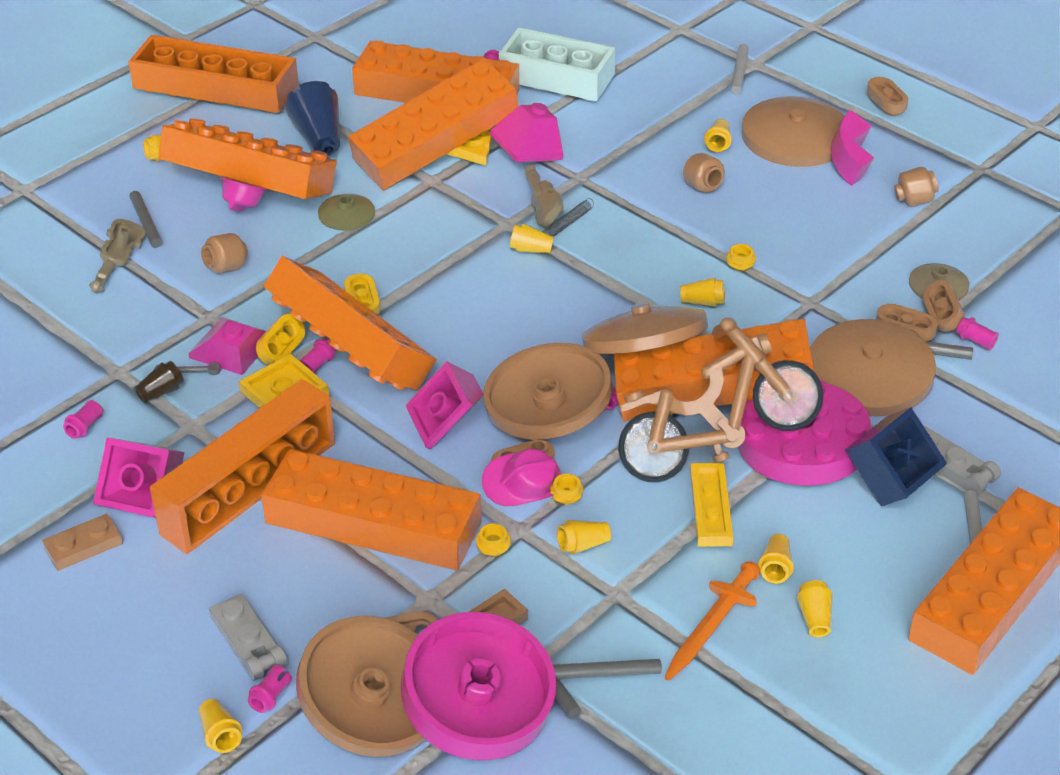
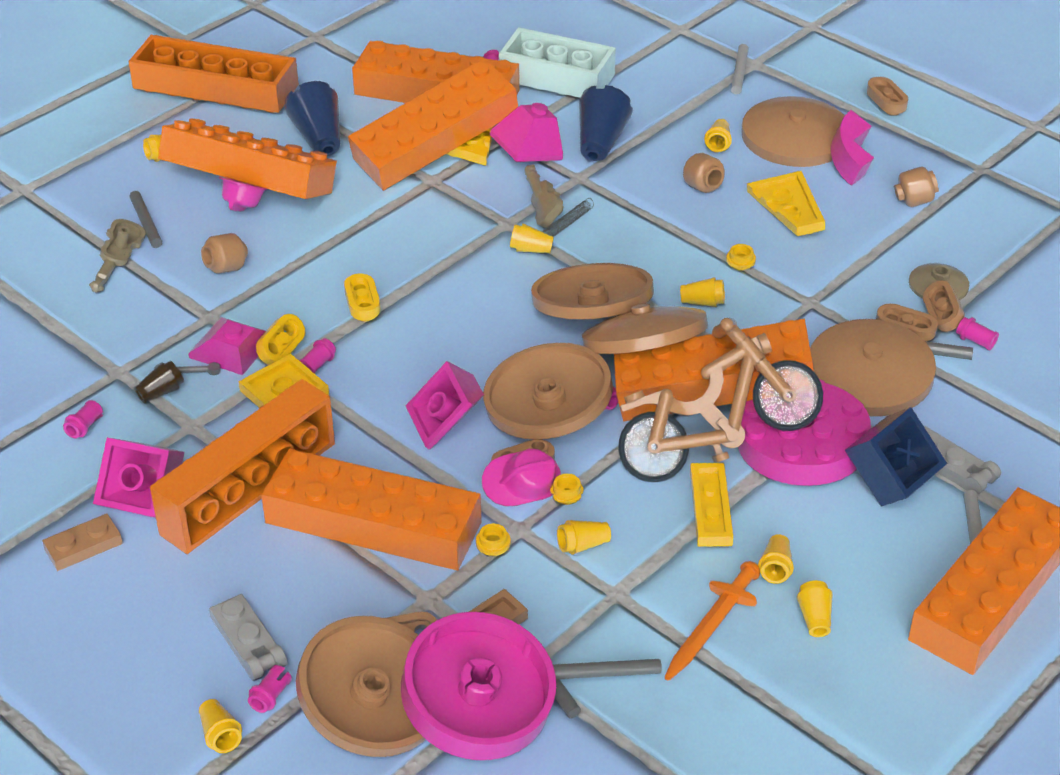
(346, 212): olive dish -> none
(349, 325): orange brick -> none
(592, 290): none -> medium nougat dish
(602, 119): none -> dark blue cone
(790, 202): none -> yellow wing

